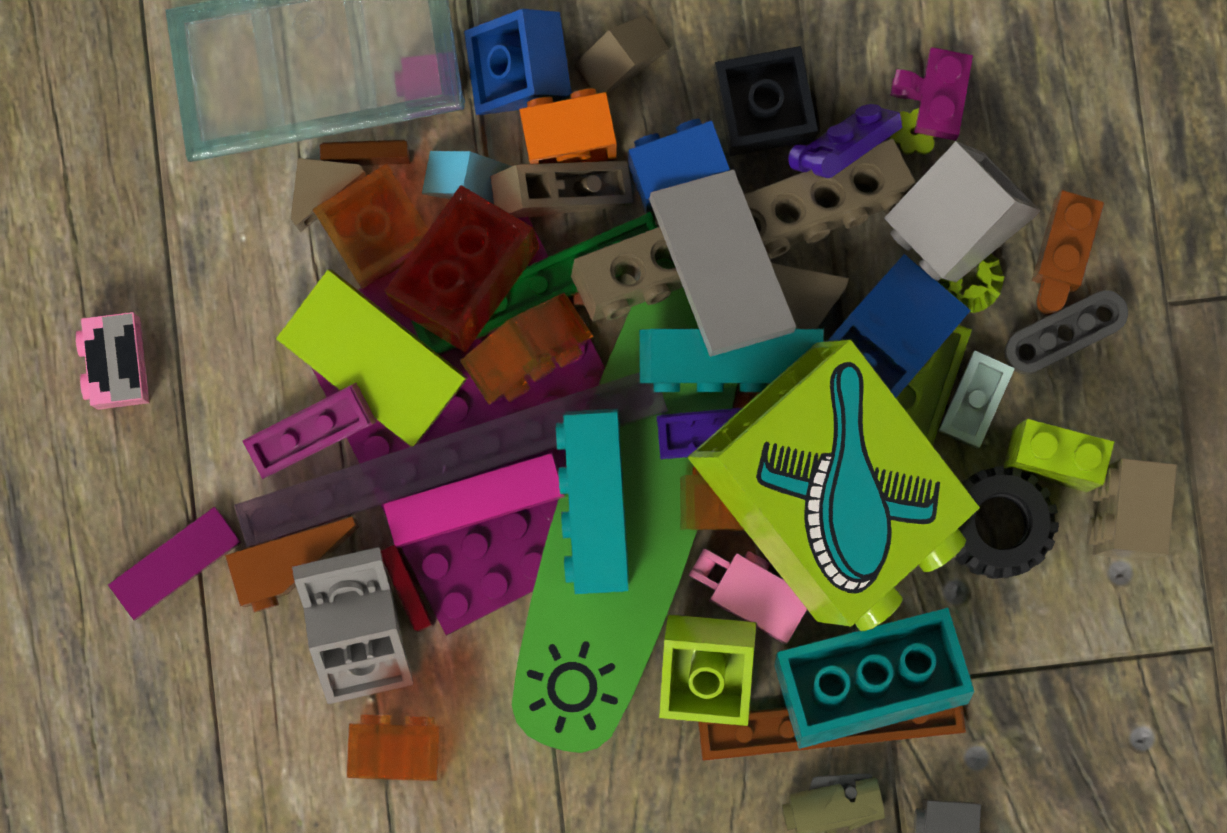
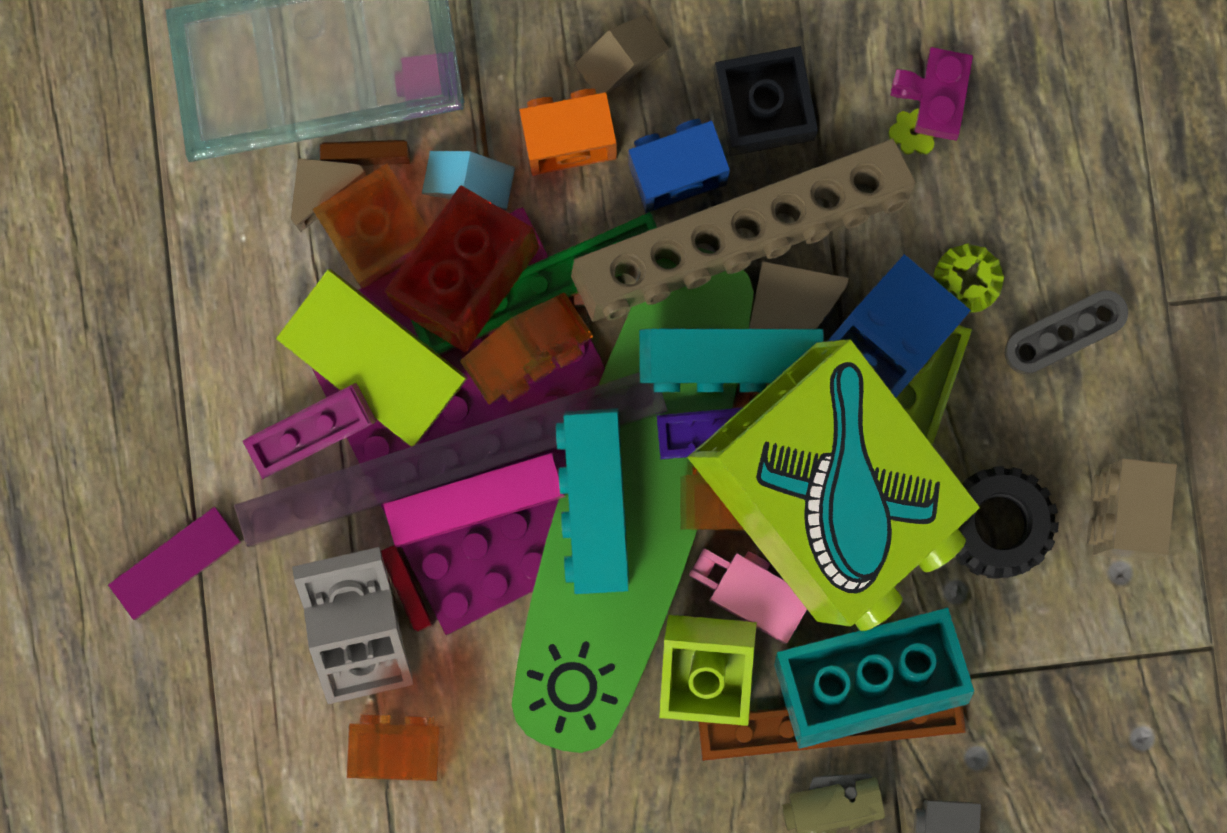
(113, 361): brick -> none
(266, 569): dark orange slope -> none
(517, 61): blue slope -> none
(561, 187): dark tan slope -> none
(722, 262): light grey tile -> none
(846, 141): dark purple plate -> none
(959, 213): light grey slope -> none
(976, 399): light aqua plate -> none
(1059, 455): lime brick -> none
(1065, 249): dark orange brick -> none

